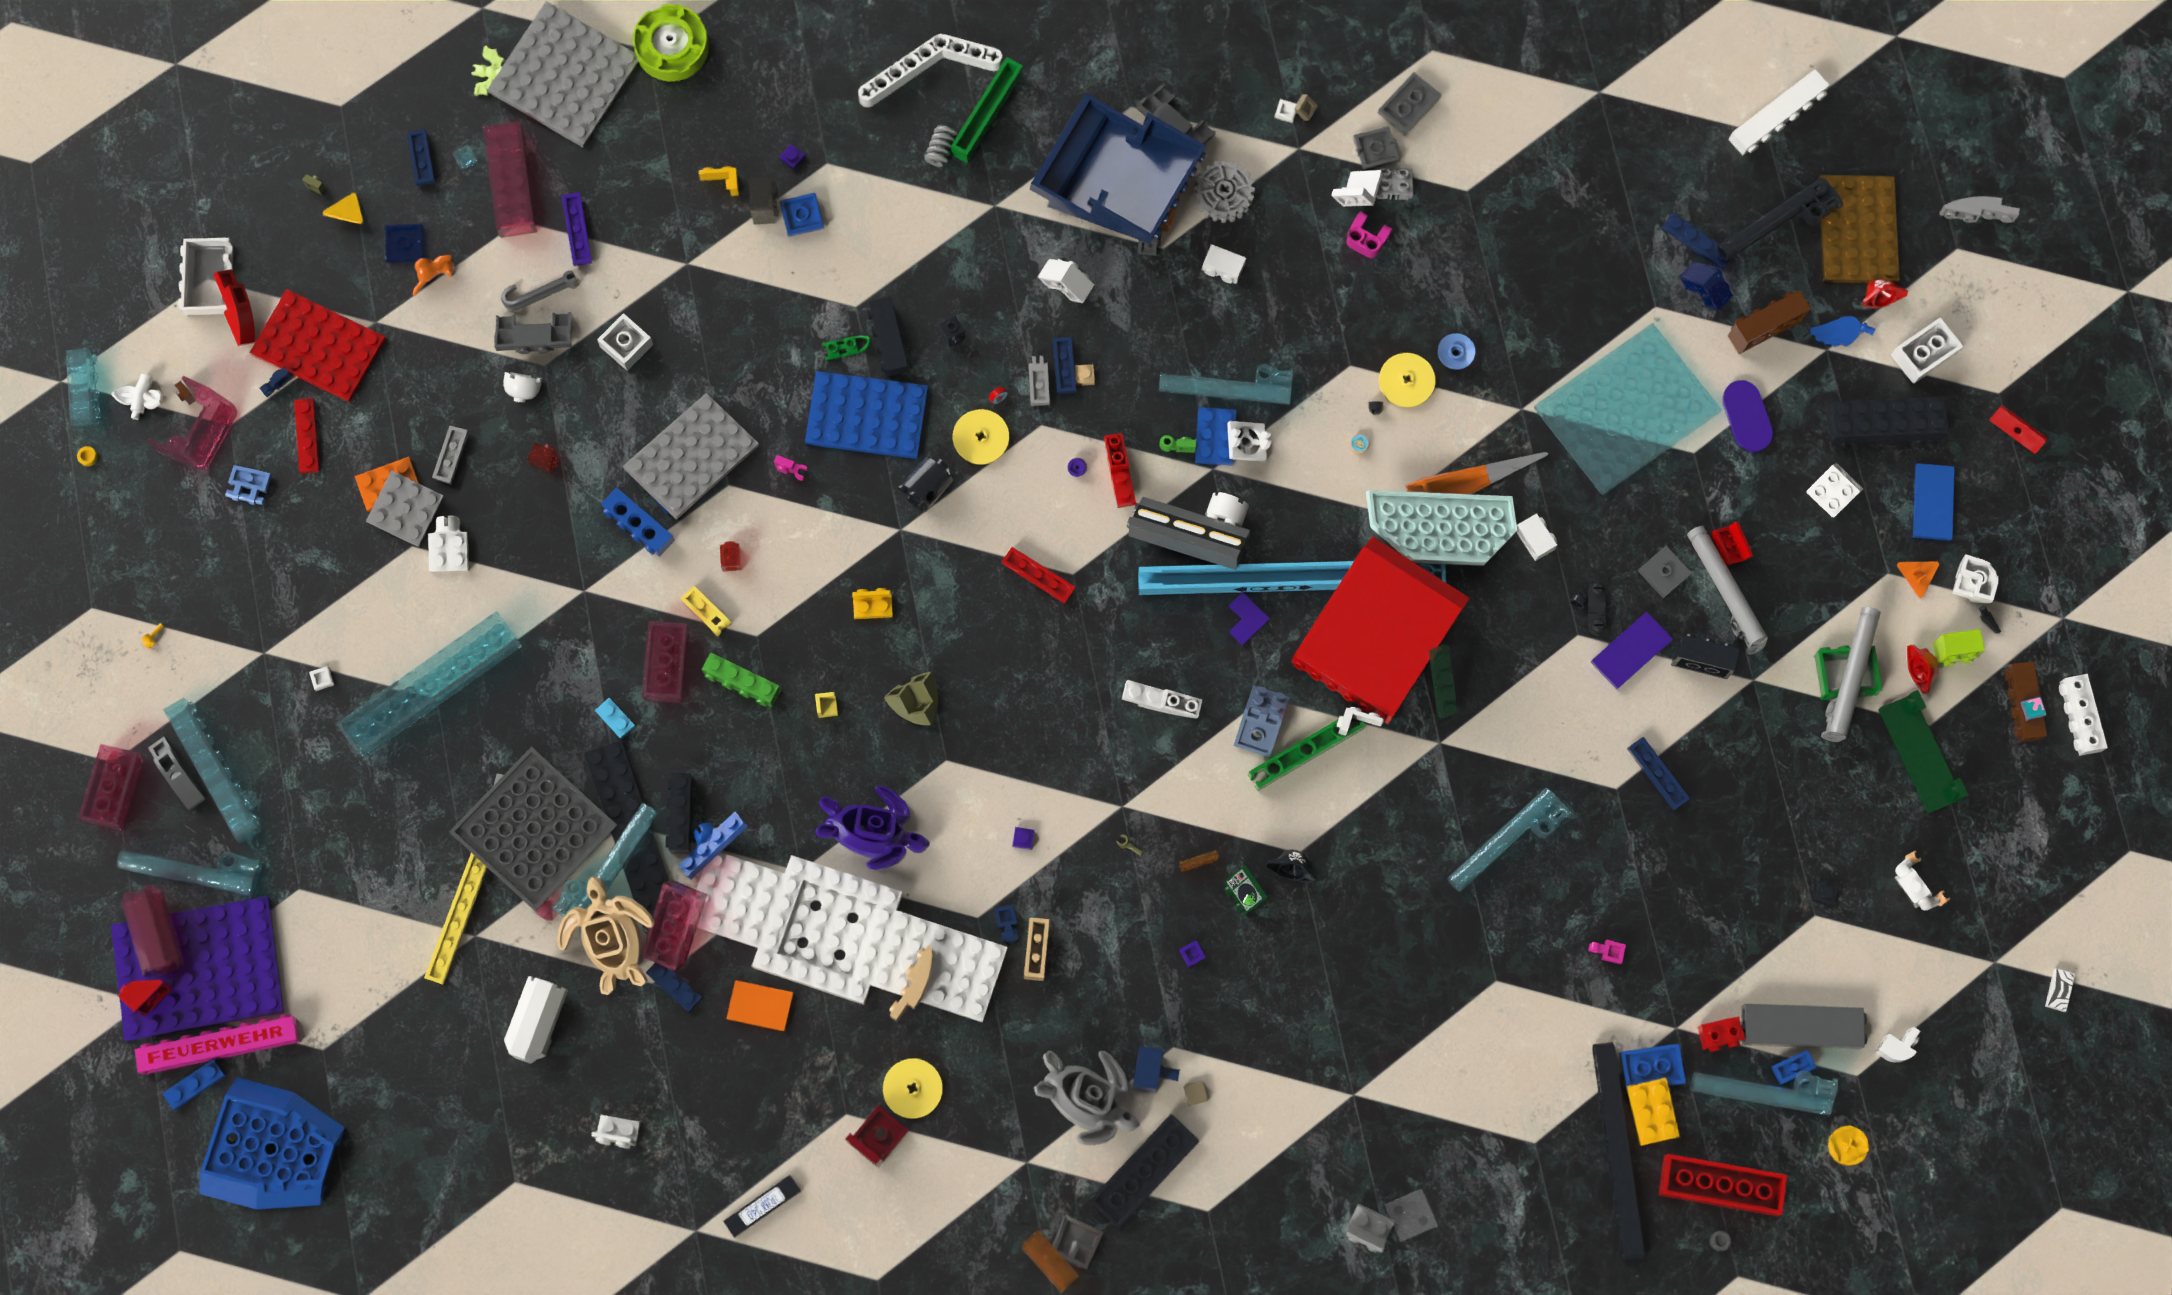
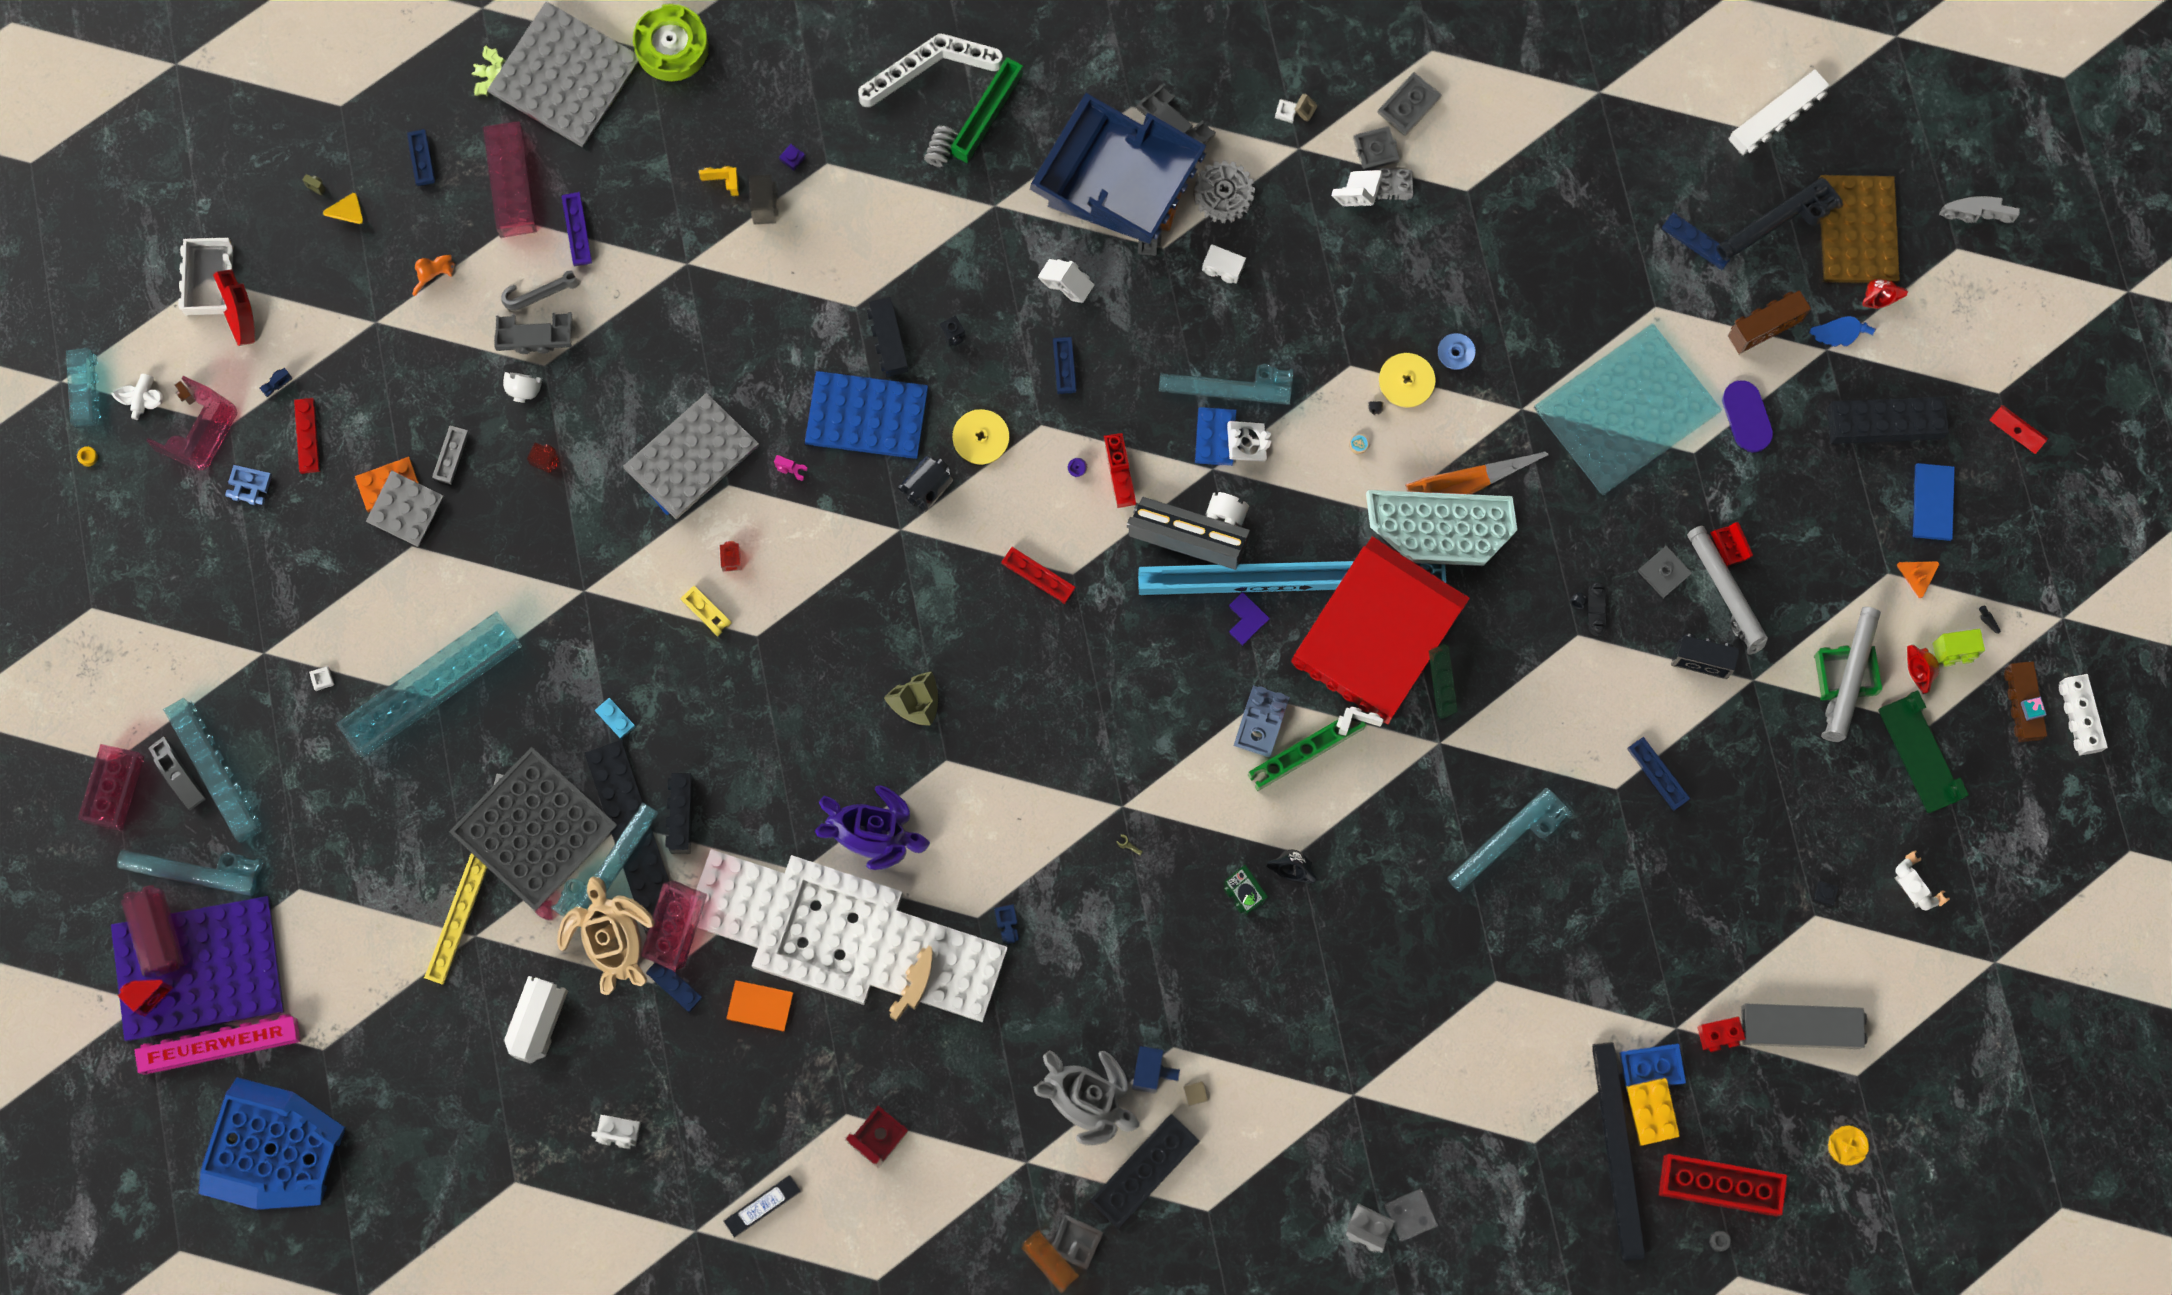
(148, 638): yellow hand -> none
(194, 1084): blue plate -> none
(317, 345): red plate -> none
(404, 243): clear blue tile -> none
(448, 546): white plate -> none
(464, 157): clear light blue plate -> none
(617, 501): blue brick -> none
(625, 342): white brick -> none
(665, 662): clear pink brick -> none
(711, 843): blue plate -> none
(741, 680): bright green brick -> none
(801, 214): blue plate -> none
(826, 704): light yellow panel -> none
(849, 344): green piece -> none
(872, 603): yellow bracket -> none
(920, 1102): light yellow piece -> none
(998, 395): red tile -> none
(1023, 838): dark purple plate -> none
(1036, 949): tan brick -> none
(1039, 382): light grey hinge -> none
(1084, 375): tan plate -> none
(1162, 700): white slope -> none
(1184, 444): bright green plate -> none
(1192, 954): dark purple plate -> none
(1198, 861): clear orange tile -> none
(1366, 238): dark pink piece -> none
(1536, 537): white brick -> none
(1610, 951): dark pink plate -> none
(1631, 650): dark purple tile -> none
(1708, 283): clear blue brick -> none
(1792, 1066): blue plate -> none
(1814, 1097): clear light blue piece -> none
(1834, 490): white bracket -> none
(1896, 1050): white brick -> none
(1926, 350): white brick -> none
(1976, 580): white brick -> none
(2060, 990): white tile -> none

